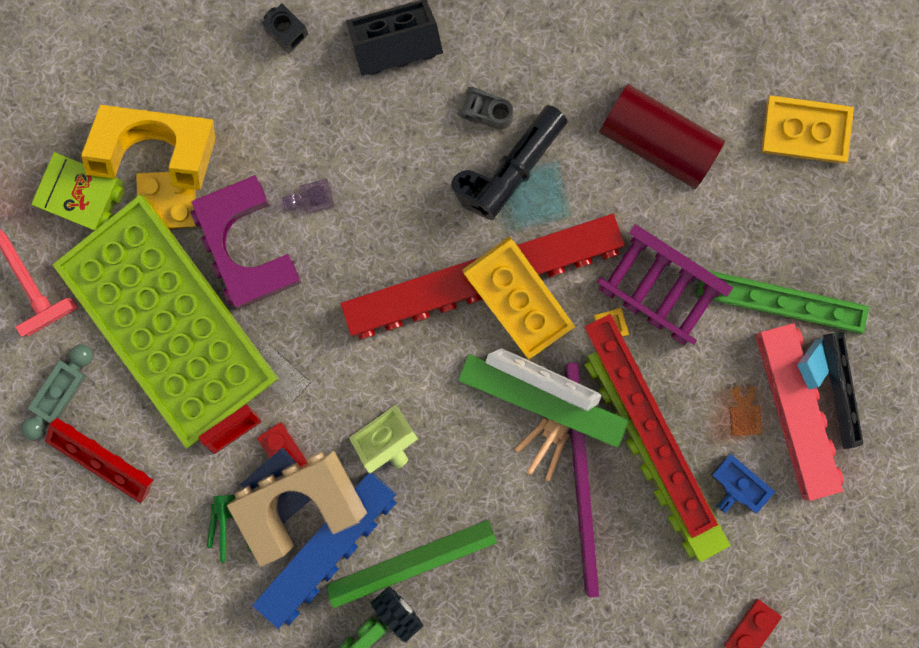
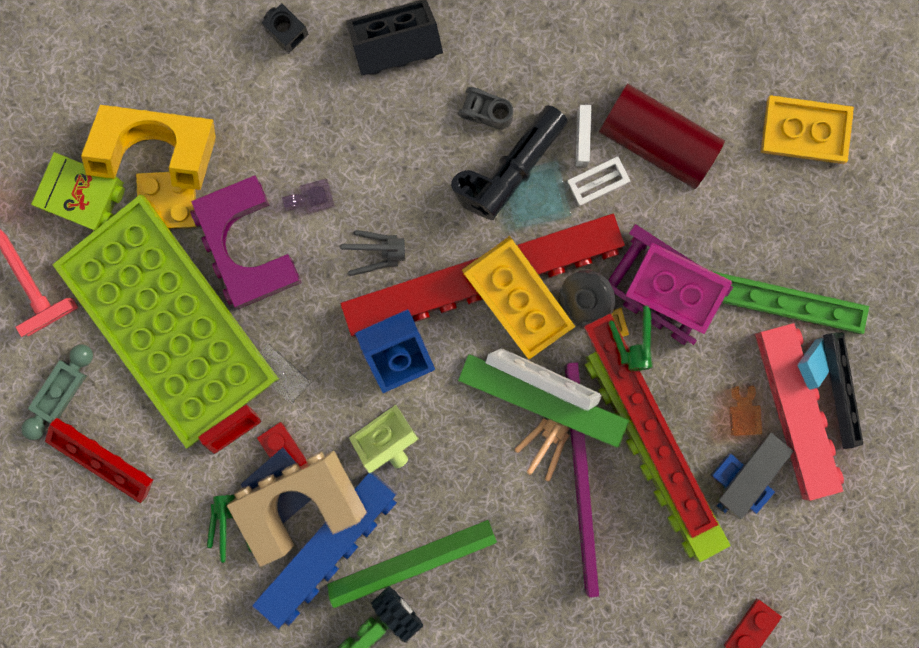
(391, 248): none -> dark grey plant
(395, 351): none -> blue brick
(577, 191): none -> white tile
(583, 135): none -> white tile
(586, 297): none -> dark grey tile
(640, 355): none -> green plant
(678, 288): none -> dark pink plate
(755, 475): none -> dark grey tile

